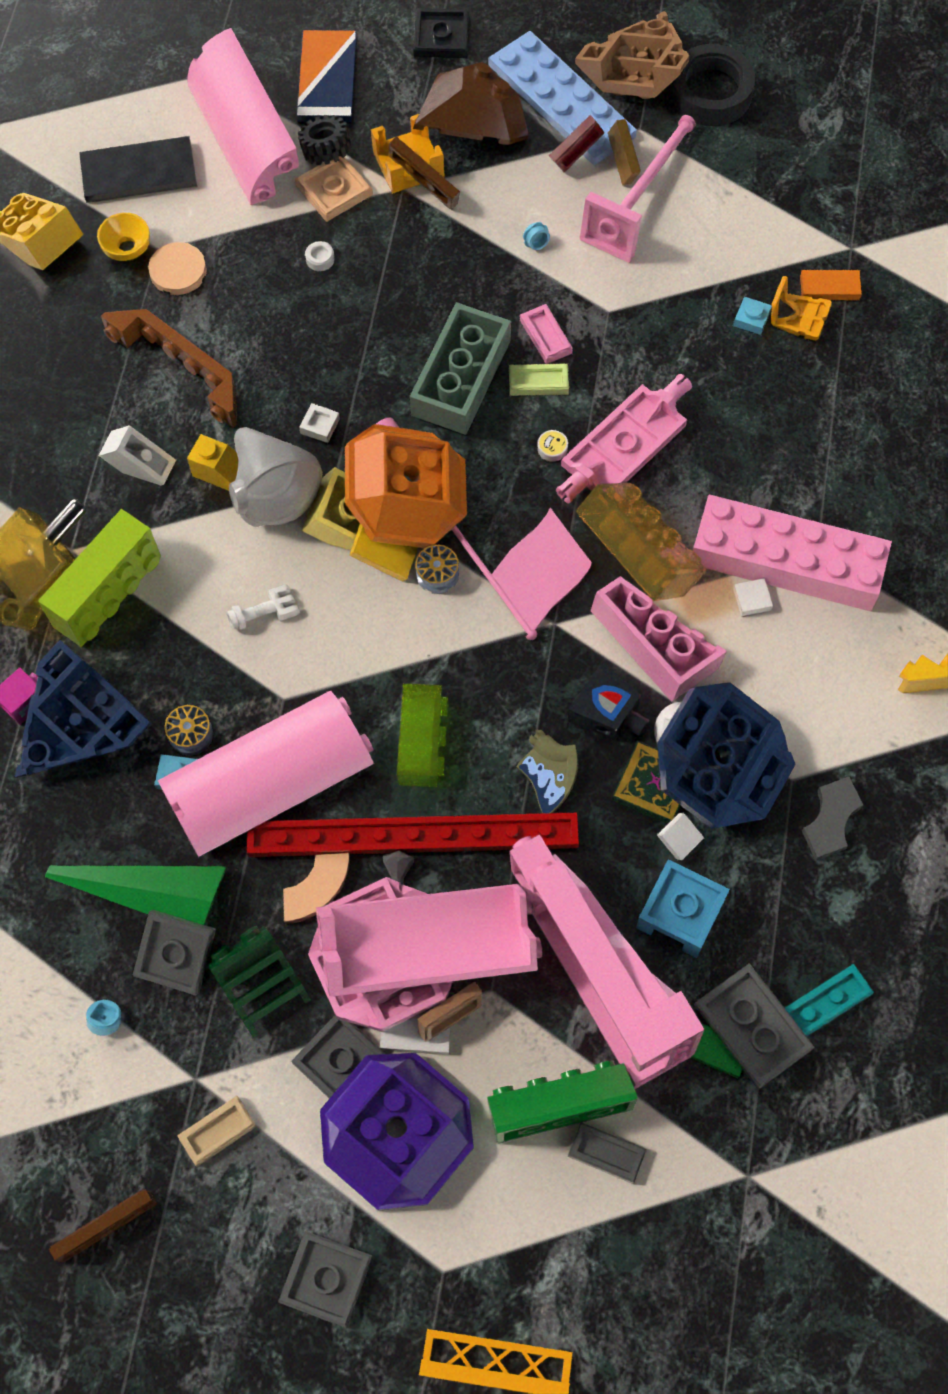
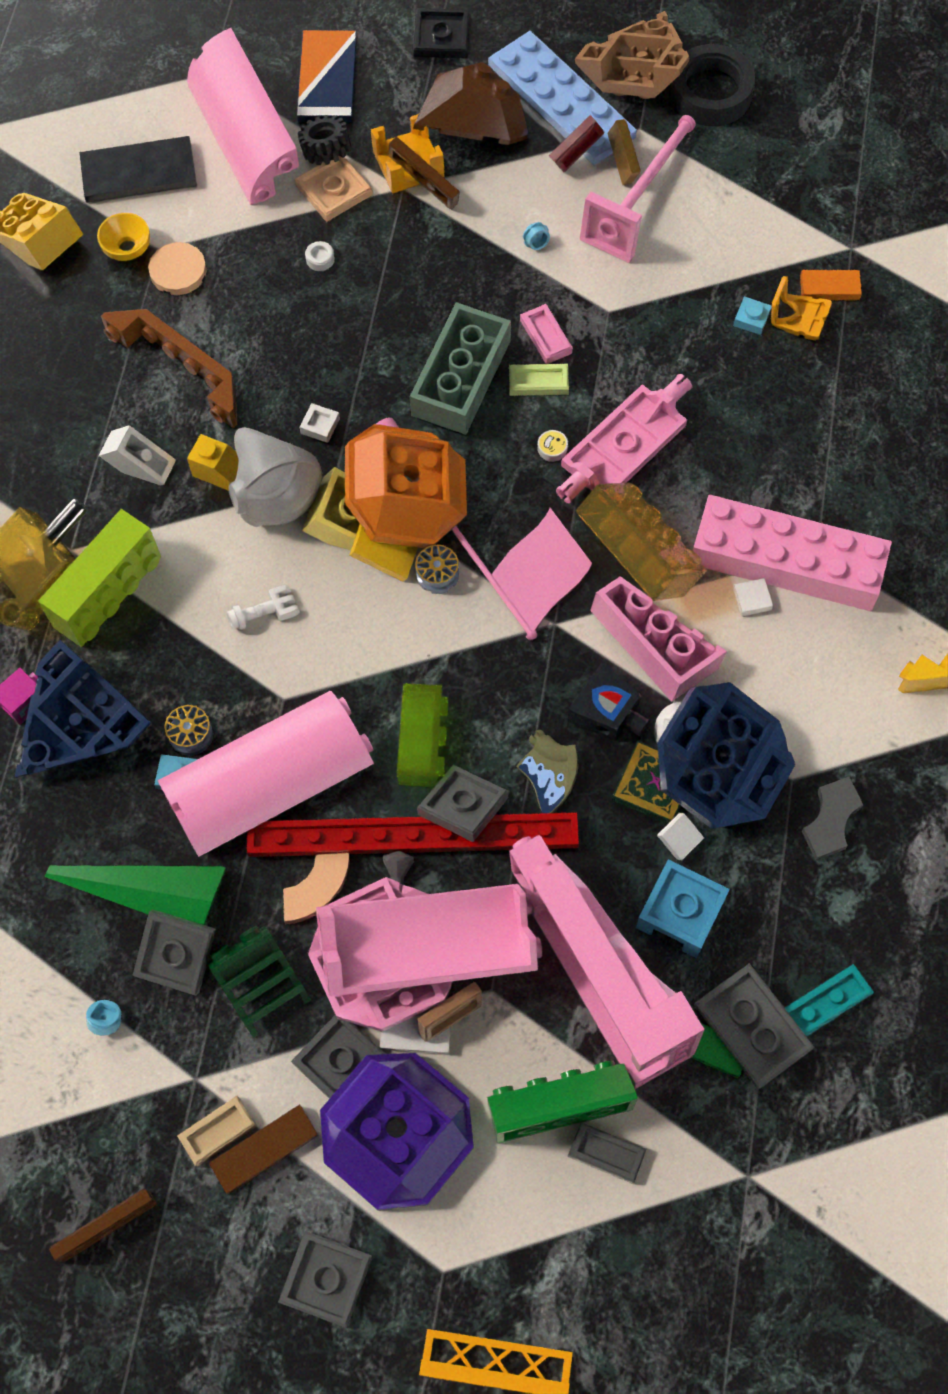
(263, 1149): none -> reddish brown tile
(462, 803): none -> dark grey tile

